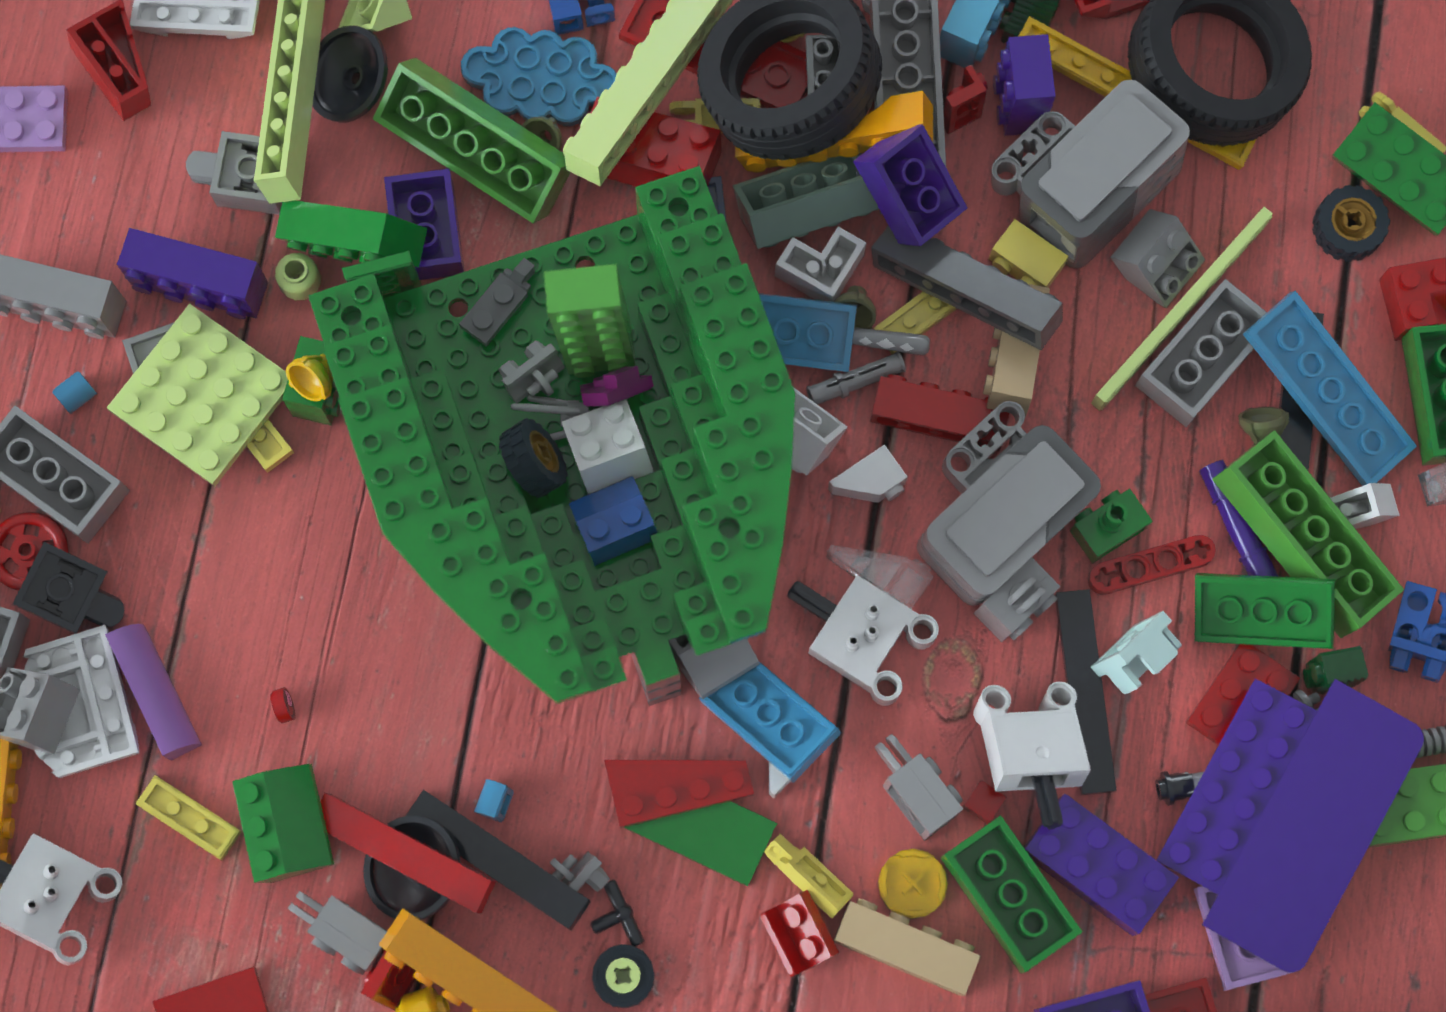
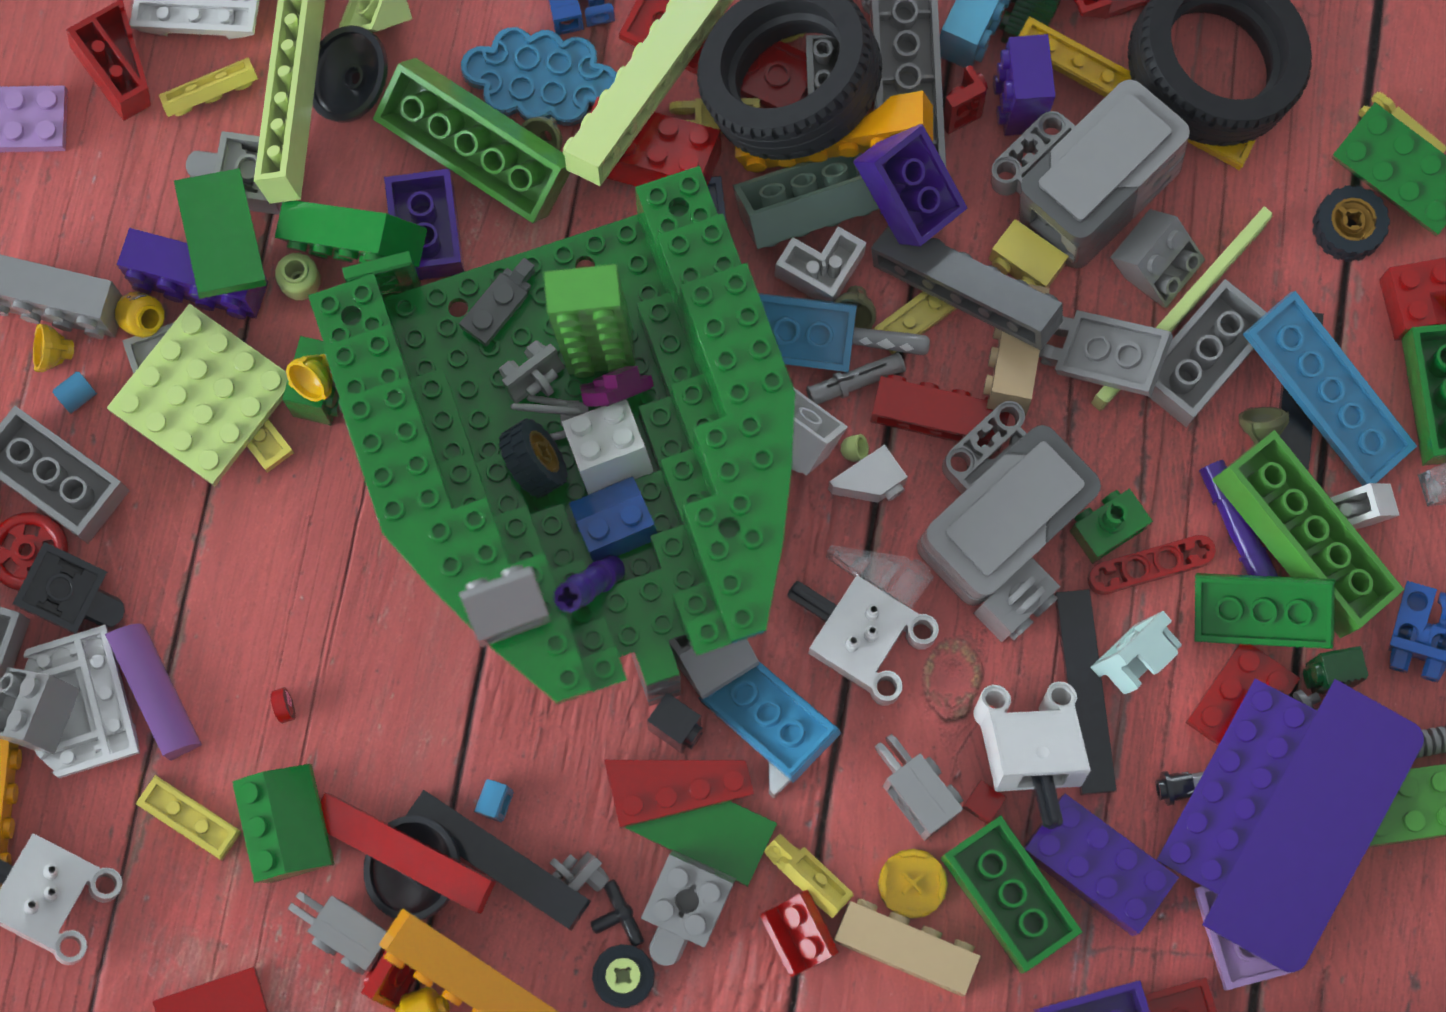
(50, 348): none -> yellow piece
(139, 314): none -> yellow head
(208, 87): none -> light yellow plate
(219, 233): none -> green tile
(504, 605): none -> light grey slope
(584, 586): none -> dark purple piece
(675, 723): none -> black brick
(685, 906): none -> light grey brick
(854, 448): none -> yellowish green hinge
(1109, 352): none -> light grey tile

